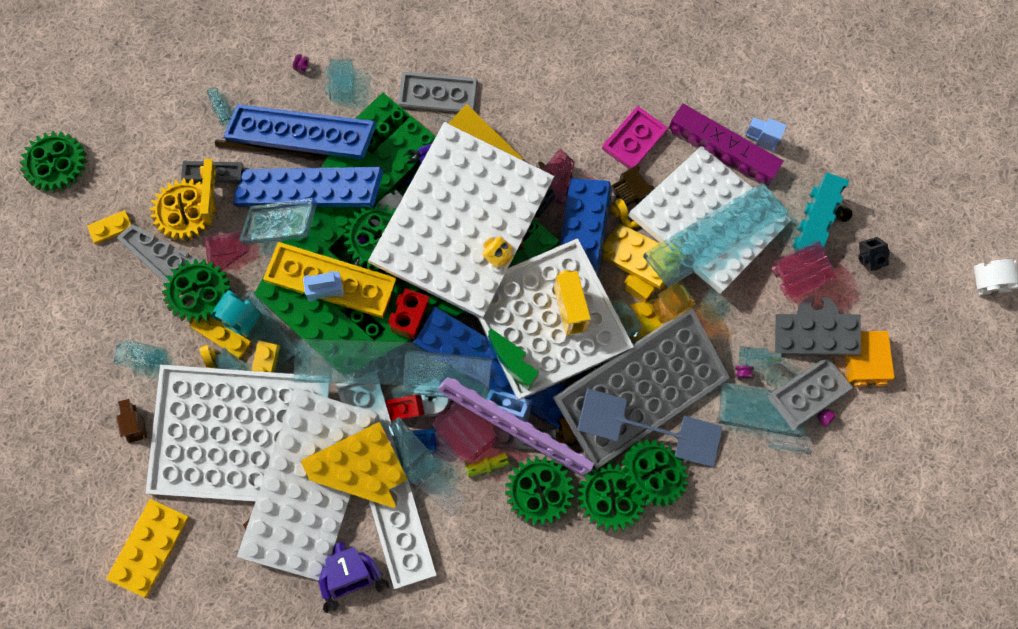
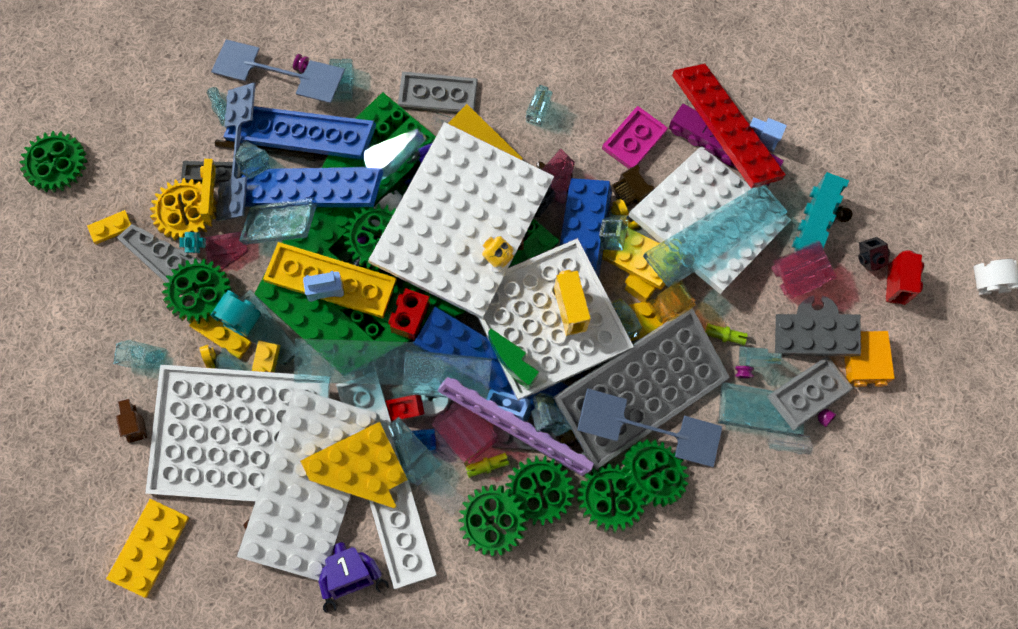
(192, 242): none -> teal gear
(233, 192): none -> sand blue hinge
(251, 159): none -> clear light blue slope
(317, 81): none -> sand blue hinge
(394, 153): none -> clear light blue slope
(481, 534): none -> green gear
(539, 106): none -> clear light blue piece
(548, 415): none -> clear light blue piece
(613, 232): none -> clear light blue slope
(726, 334): none -> lime pin
(728, 125): none -> red plate
(904, 277): none -> red brick

